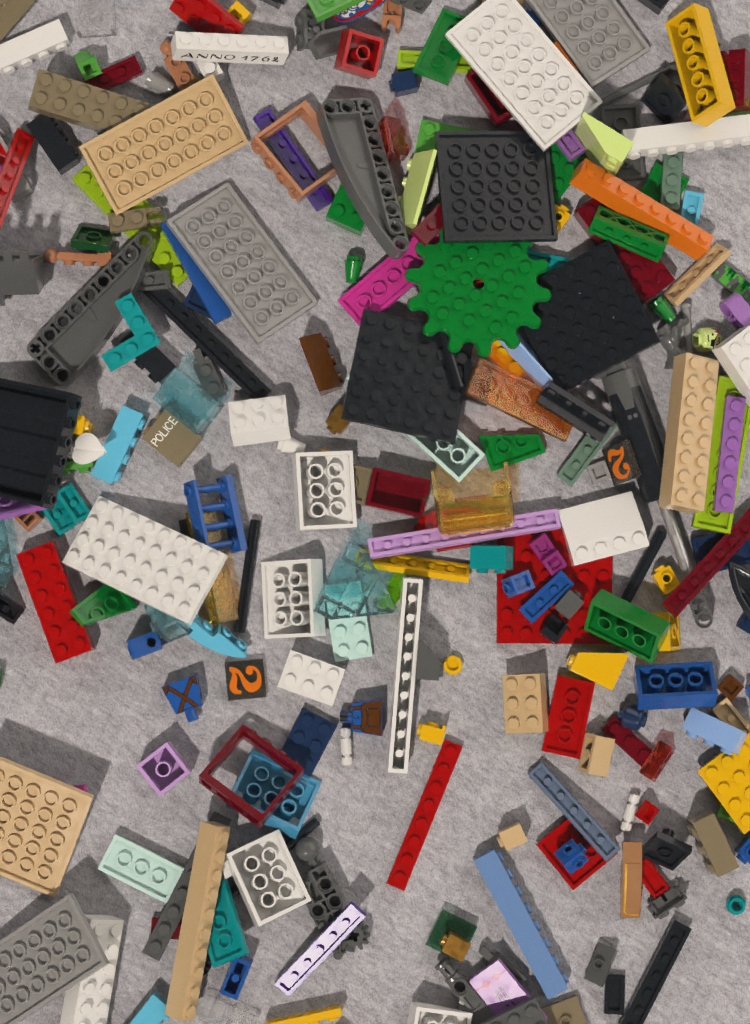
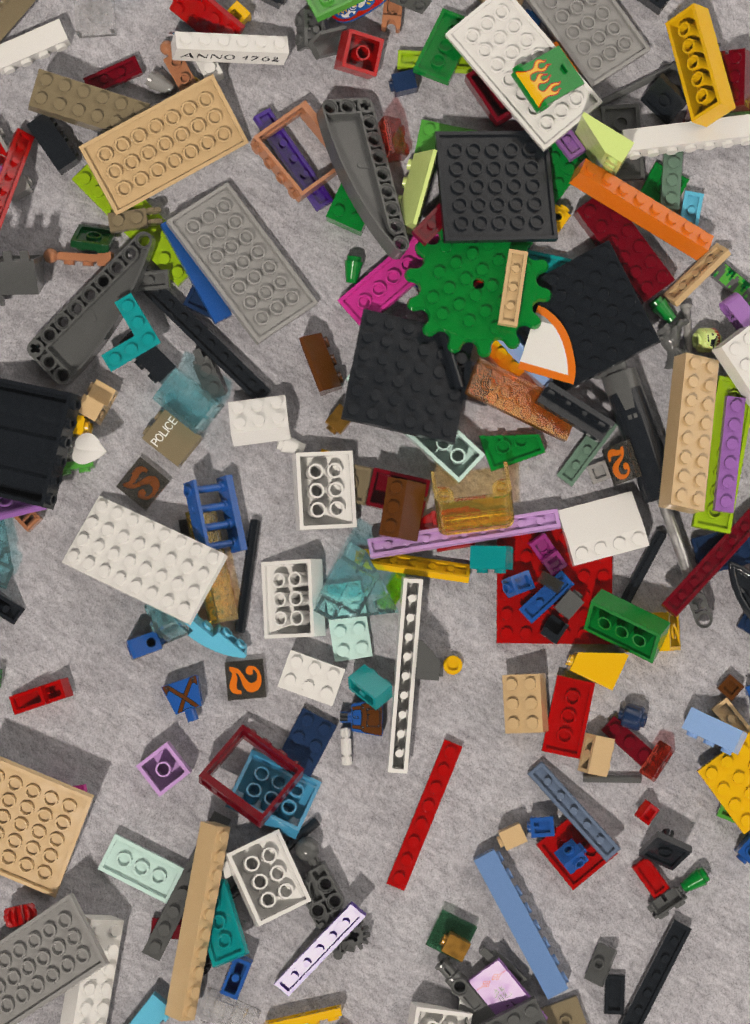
(19, 914): none -> red gear
(41, 696): none -> red slope
(53, 600): red brick -> none
(68, 510): teal slope -> none
(87, 64): bright green brick -> none
(97, 402): none -> tan brick
(102, 605): green wing -> none
(118, 445): medium azure brick -> none
(143, 483): none -> clear smoke tile
(370, 686): none -> teal brick
(402, 509): none -> reddish brown slope
(431, 732): yellow brick -> none
(512, 288): none -> tan plate
(541, 826): none -> blue bracket
(546, 78): none -> green door
(549, 350): none -> sticker
(549, 582): none -> clear smoke piece
(613, 779): none -> dark grey bar
(628, 236): green fence -> none
(629, 812): white axle -> none
(631, 879): medium nougat slope -> none
(665, 587): yellow brick -> none
(675, 685): blue brick -> none
(695, 880): none -> green cone
(711, 843): dark tan brick -> none
(741, 907): teal plate -> none

